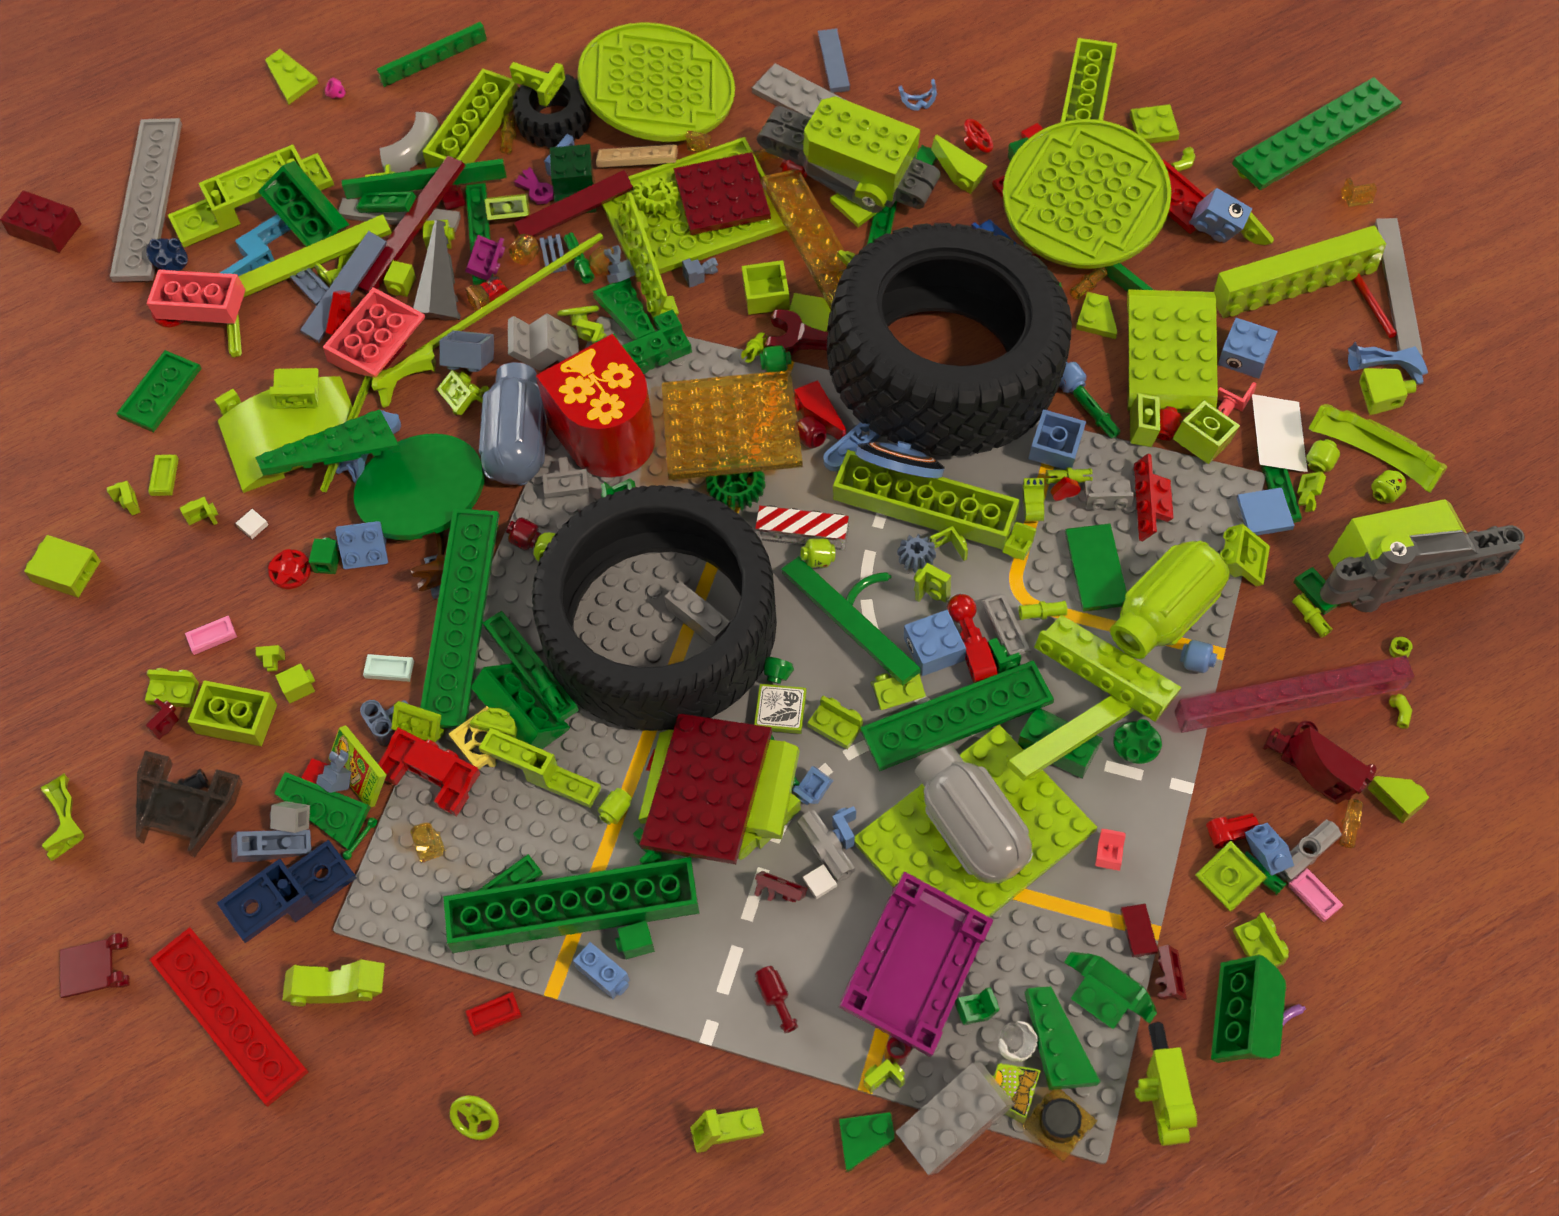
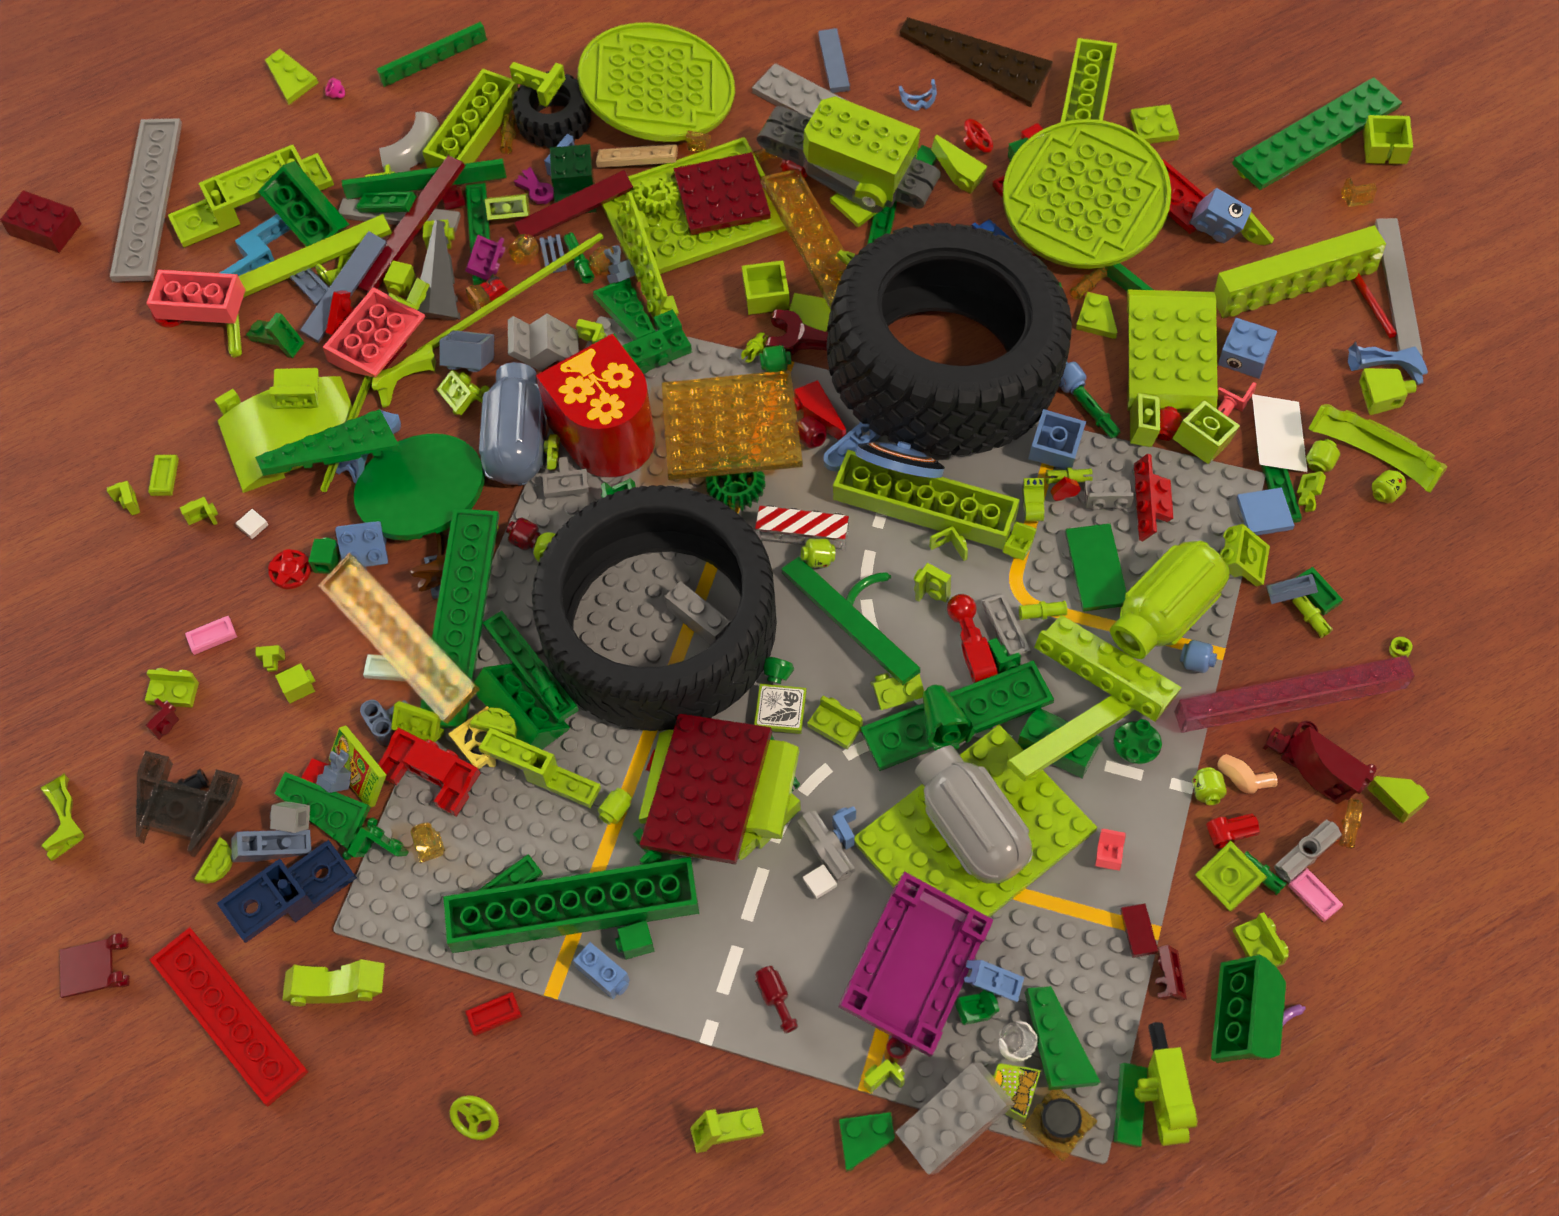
(62, 566): lime brick -> none
(159, 391): green tile -> none
(167, 254): dark blue dish -> none
(217, 863): none -> lime plate
(232, 713): lime brick -> none
(276, 332): none -> green bracket
(364, 839): none -> green bracket
(399, 638): none -> clear yellow plate
(416, 296): none -> lime bracket
(551, 447): none -> lime plate
(578, 313): lime piece -> none
(695, 272): sand blue piece -> none
(775, 884): dark red plate -> none
(813, 786): medium blue bracket -> none
(911, 546): sand blue gear -> none
(934, 642): medium blue brick -> none
(944, 719): none -> green cone
(989, 62): none -> dark brown wing
(994, 979): none -> medium blue hinge
(1108, 990): green plate -> none
(1129, 1109): none -> green tile
(1186, 161): lime arm -> none
(1209, 786): none -> lime head
(1243, 776): none -> light nougat arm
(1269, 848): medium blue brick -> none
(1292, 588): none -> sand blue tile
(1387, 139): none -> lime piece
(1404, 708): lime arm -> none
(1411, 553): dark grey piece -> none

